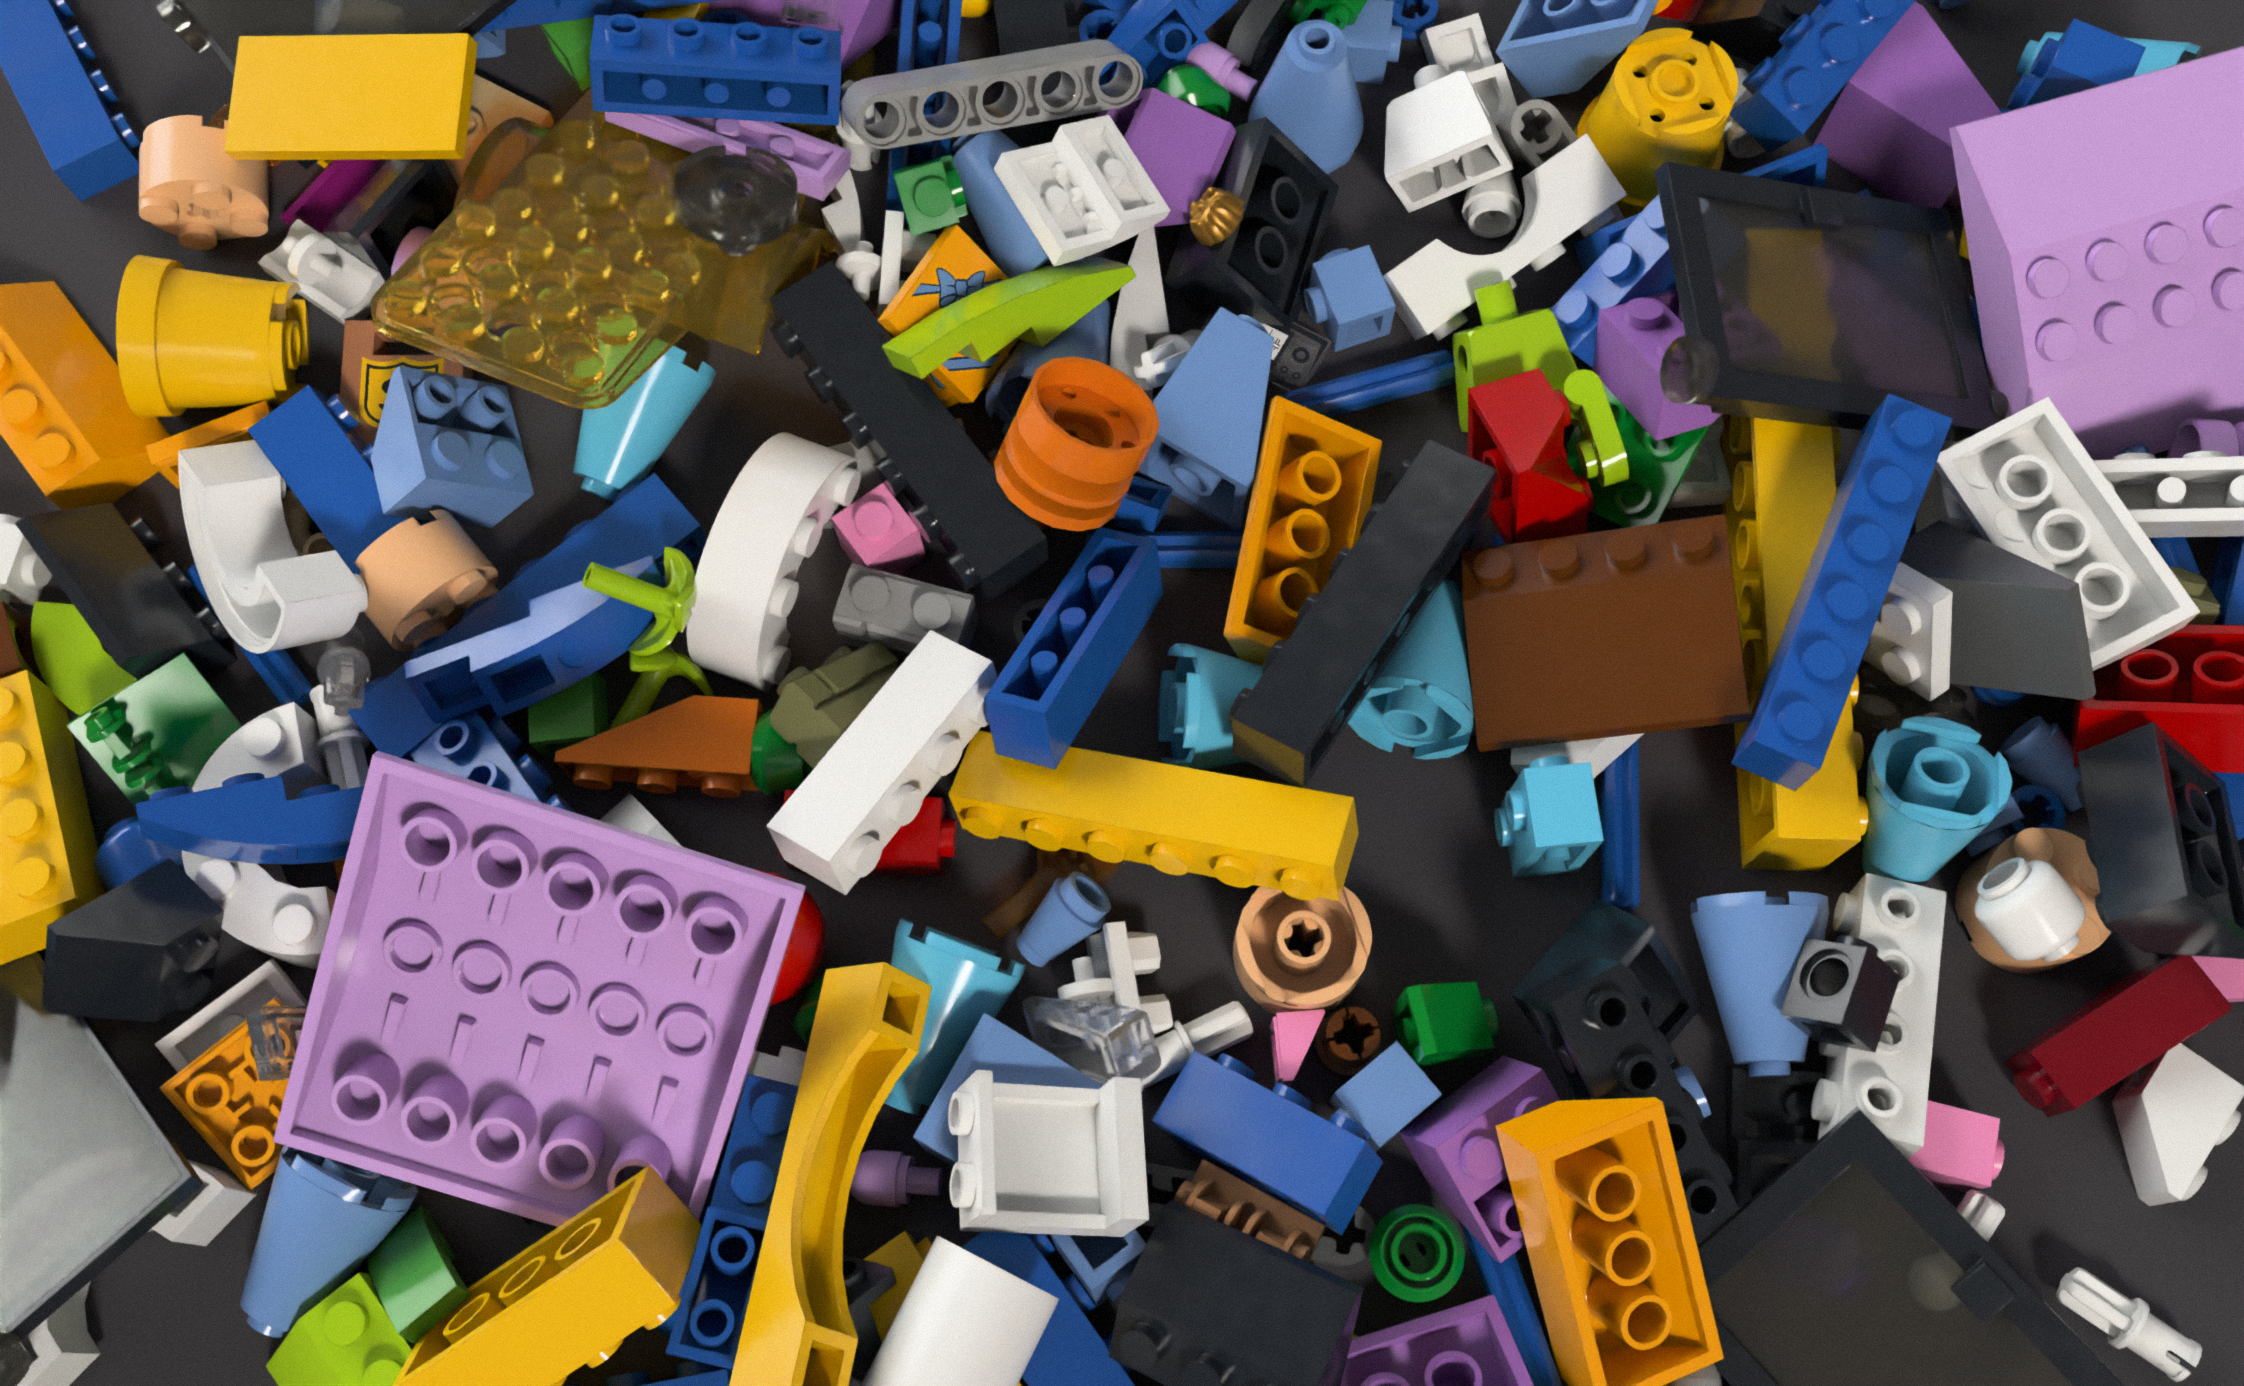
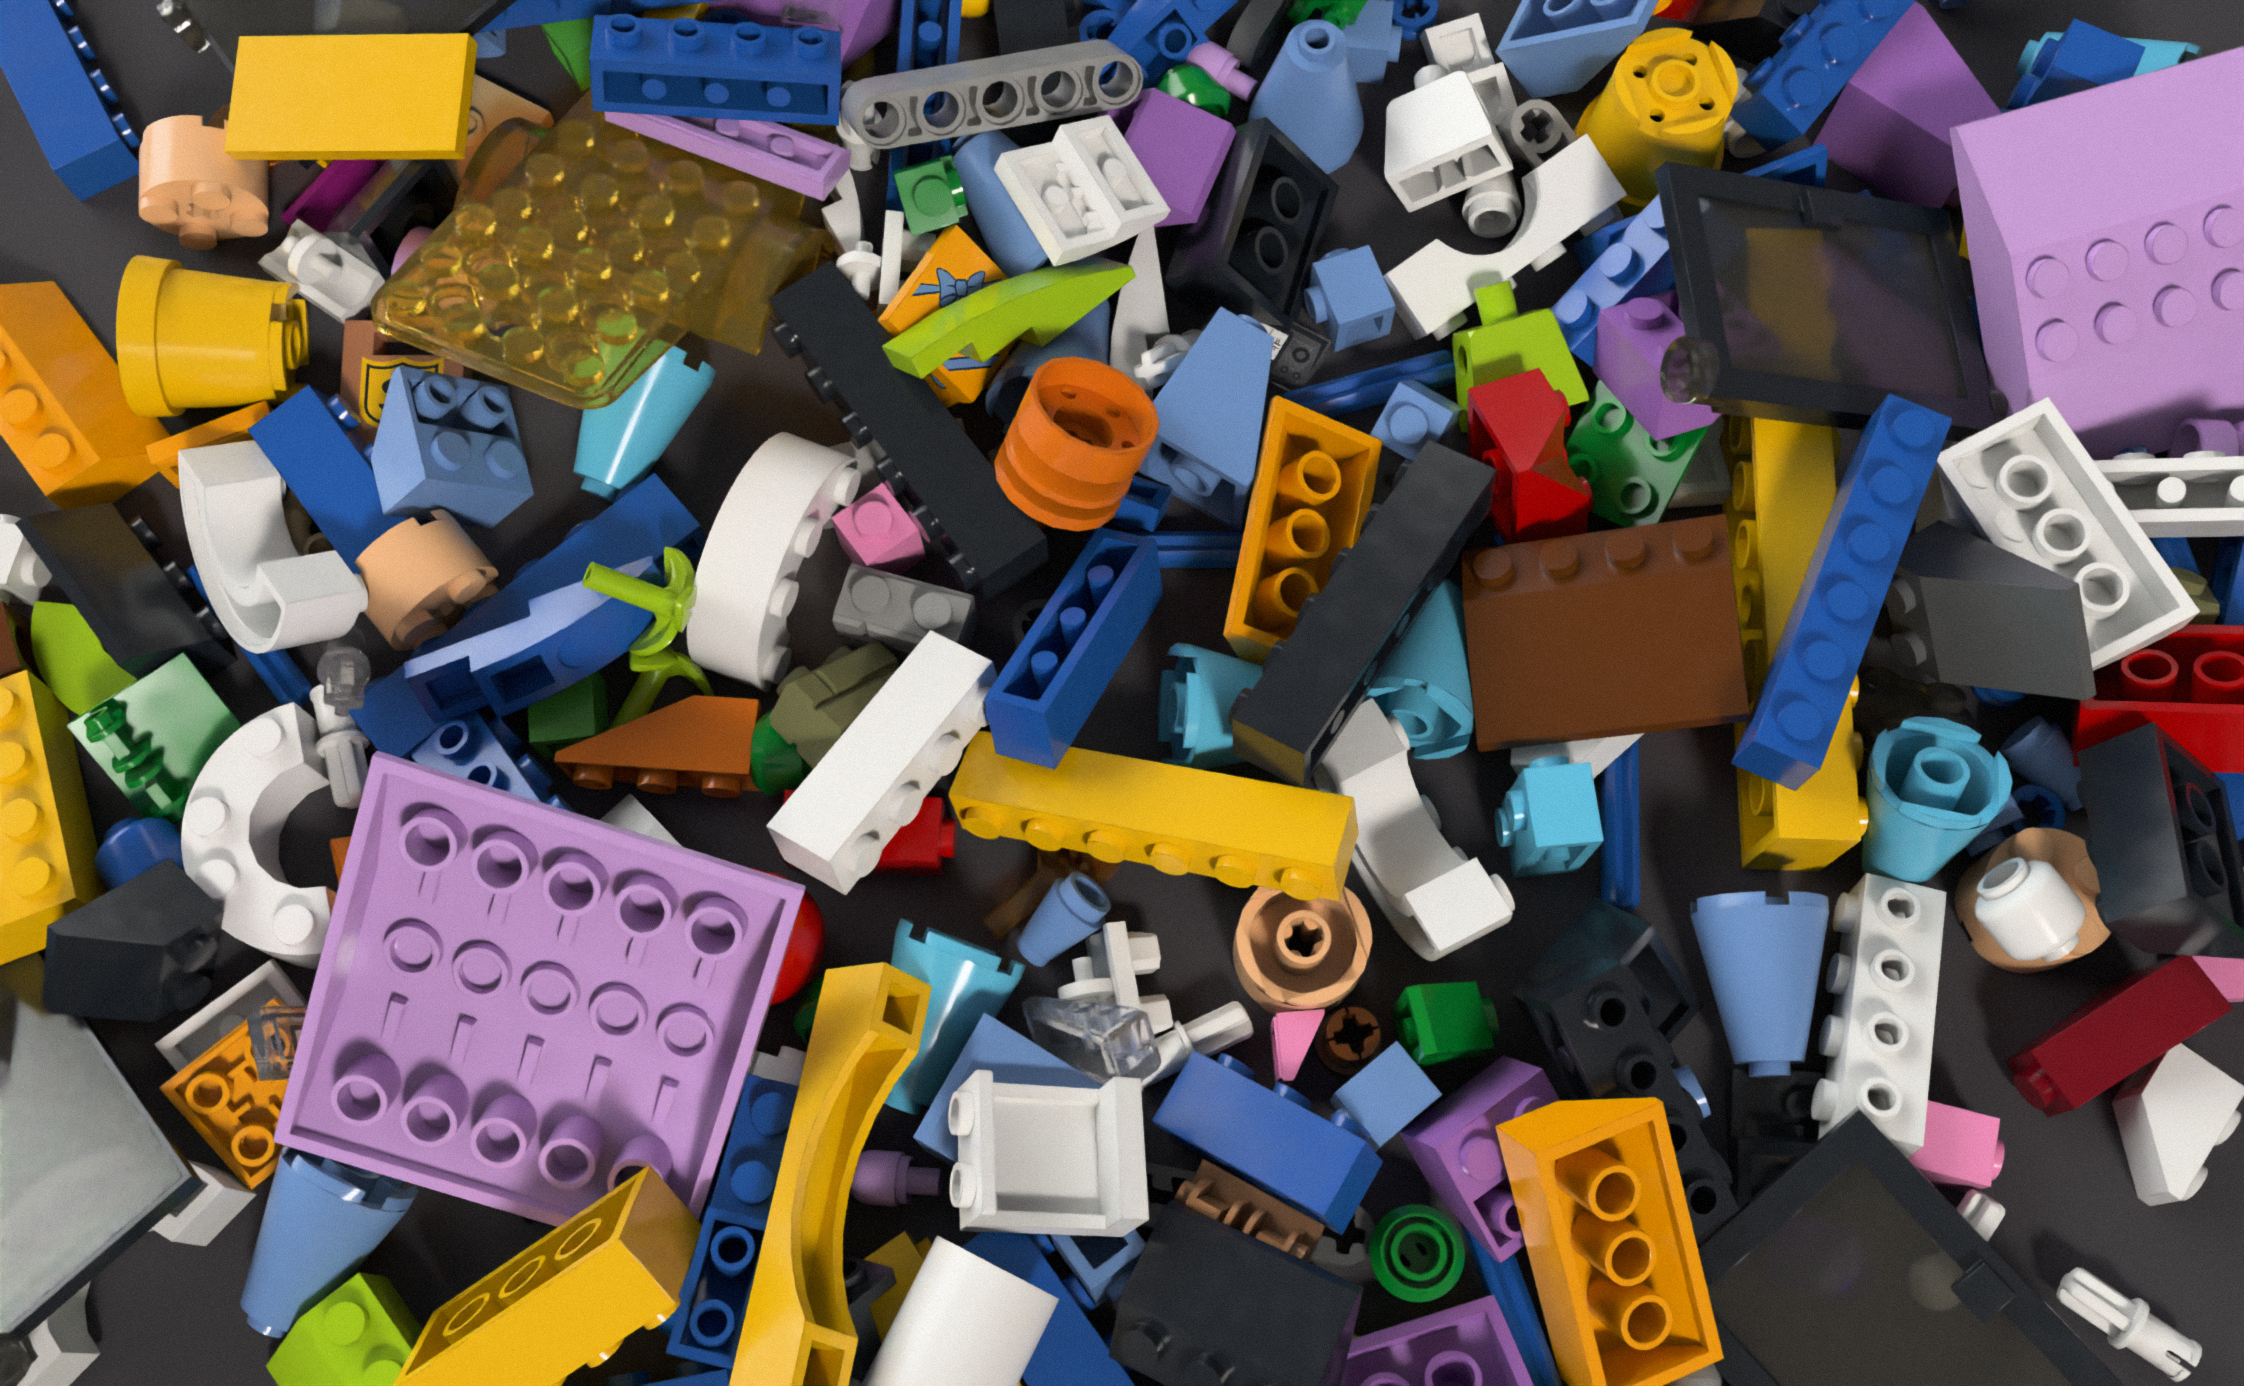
(253, 821): blue slope -> none
(416, 1275): bright green slope -> none
(707, 204): clear smoke plate -> none
(1215, 215): pearl gold piece -> none
(1410, 870): none -> white brick
(1414, 417): none -> medium blue brick
(1602, 449): lime plate -> none
(1841, 993): black brick -> none
(1914, 633): white plate -> none

